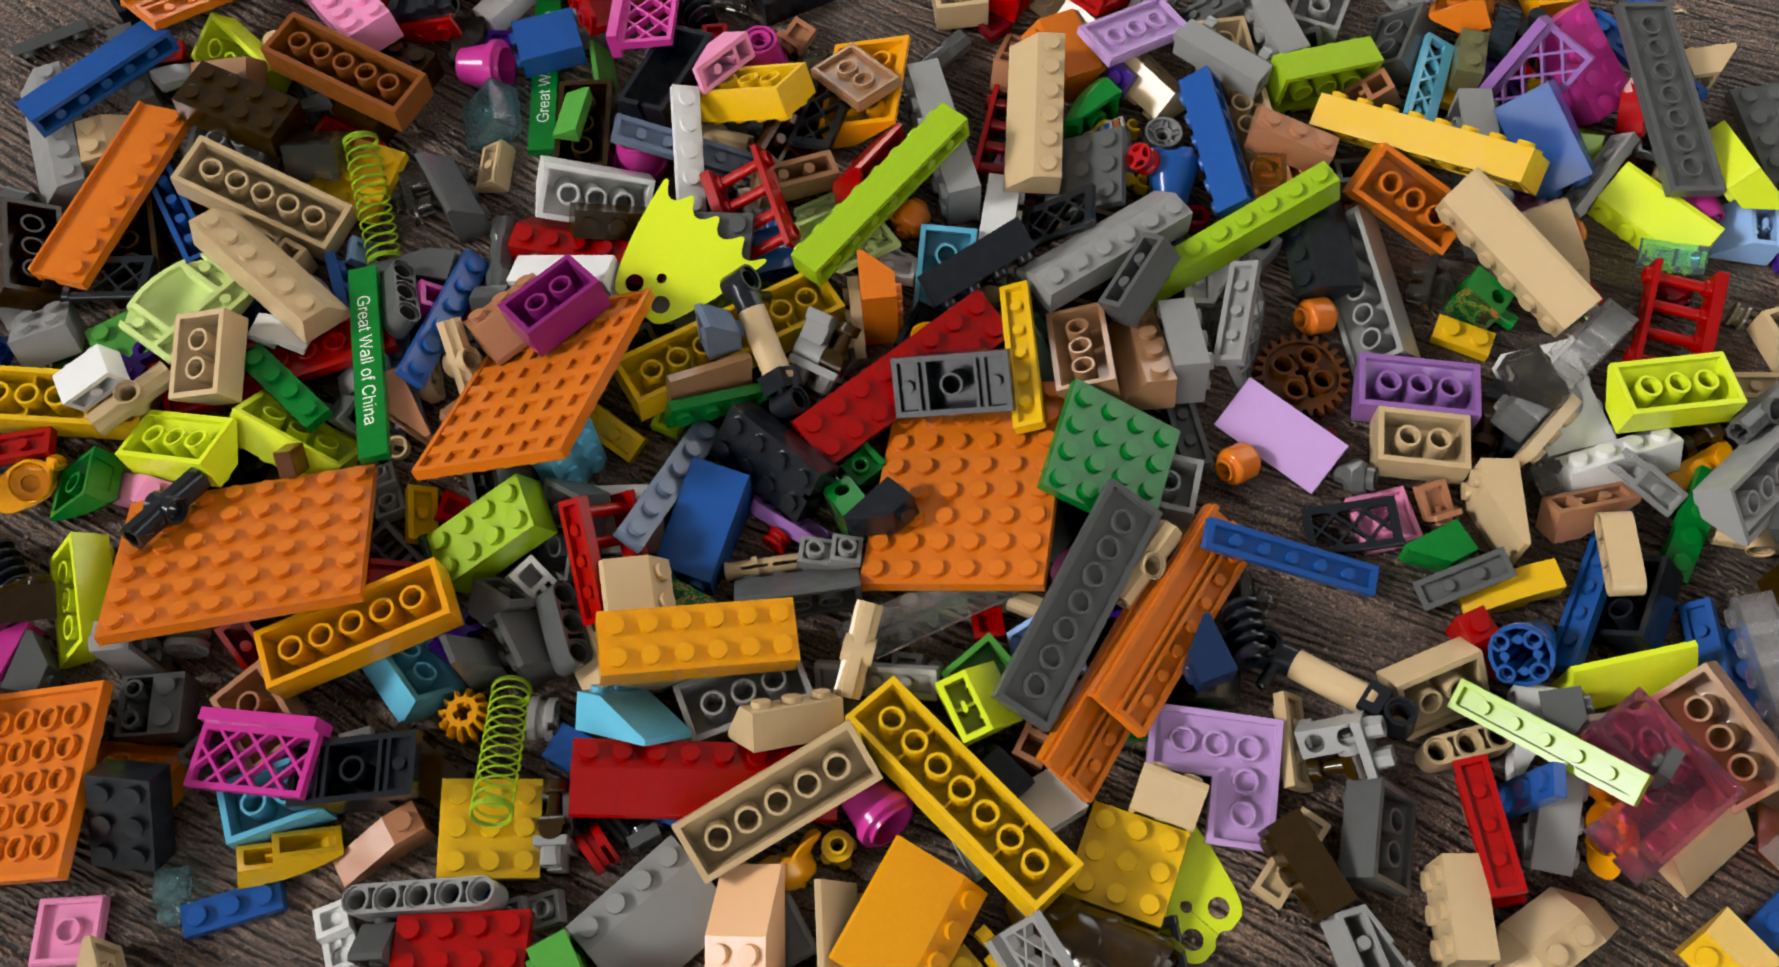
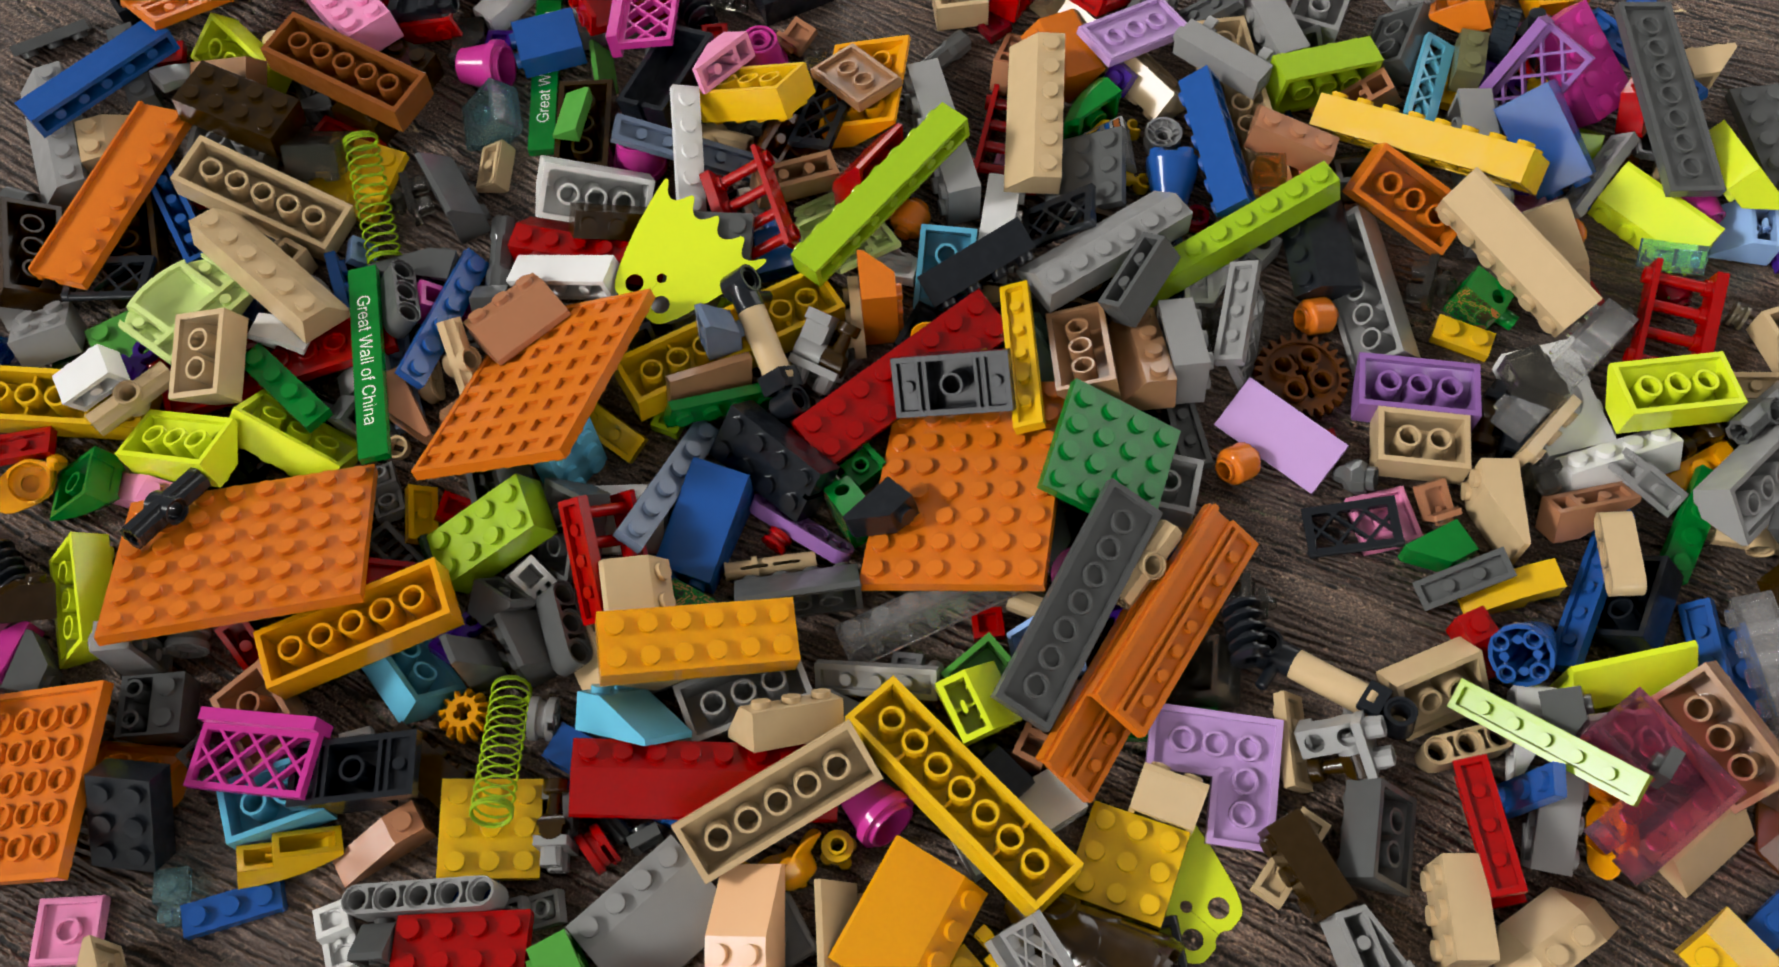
(291, 460): reddish brown piece -> none
(554, 304): magenta brick -> none
(829, 554): light grey slope -> none
(858, 649): tan piece -> none
(1142, 152): red wheel -> none
(1208, 658): dark blue slope -> none
(1289, 557): blue plate -> none

